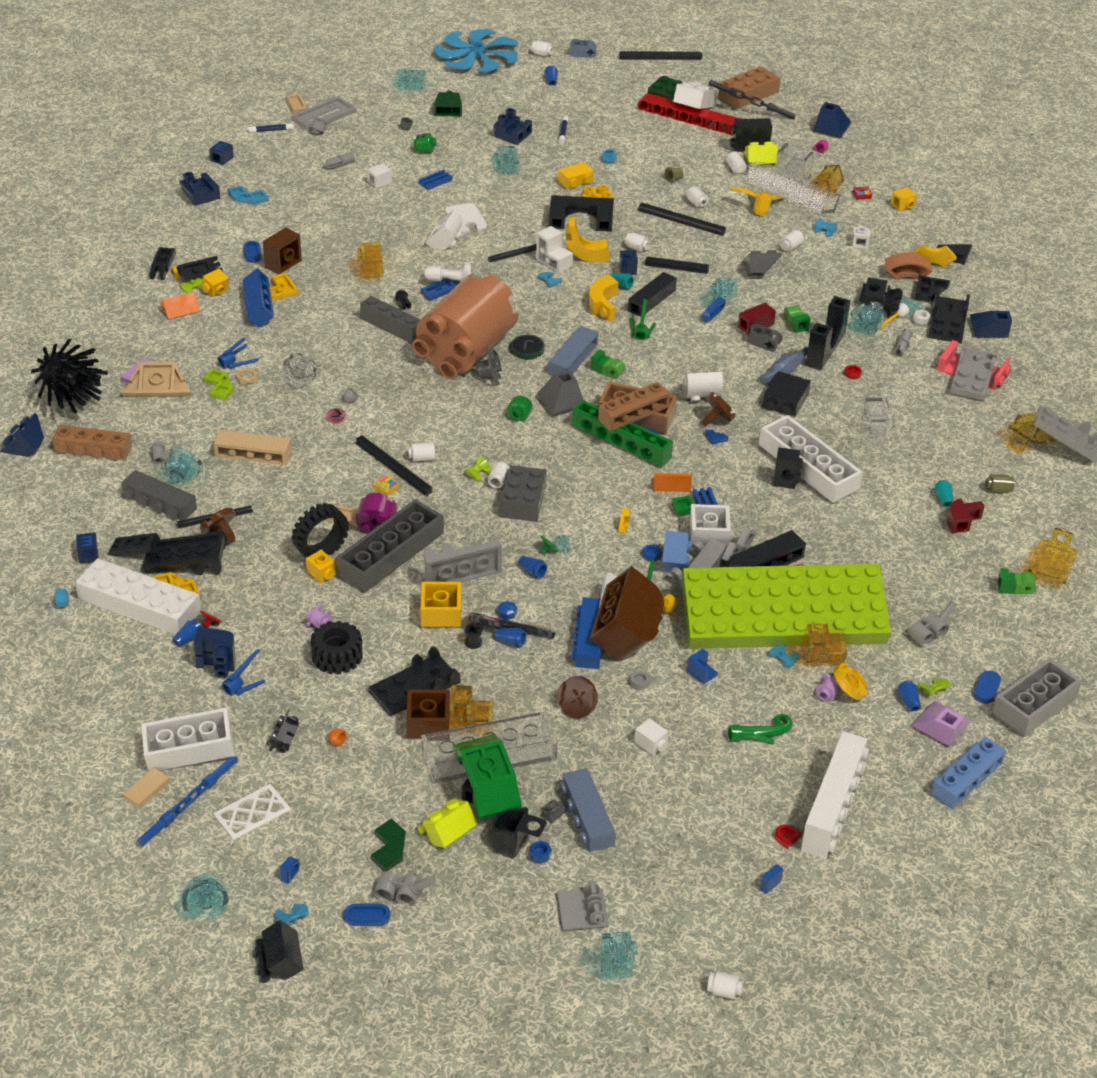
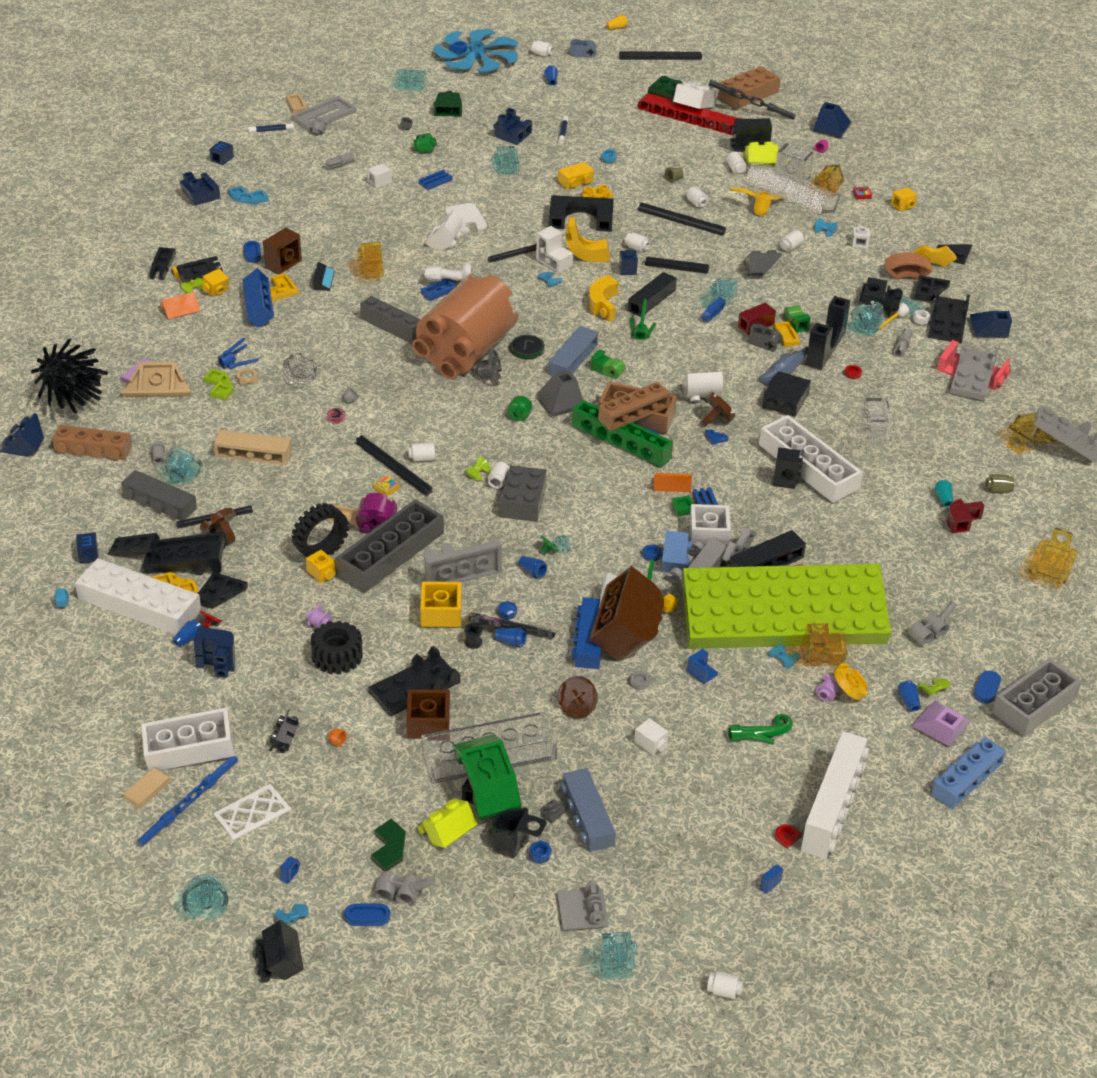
(220, 589): none -> black wing
(234, 683): blue plant -> none
(323, 277): none -> black slope
(402, 297): black pin -> none
(458, 47): none -> blue tile
(465, 710): clear yellow brick -> none
(617, 23): none -> yellow cone
(624, 521): yellow tile -> none
(625, 279): teal cone -> none
(789, 335): none -> yellow tile
(1016, 582): leg -> none

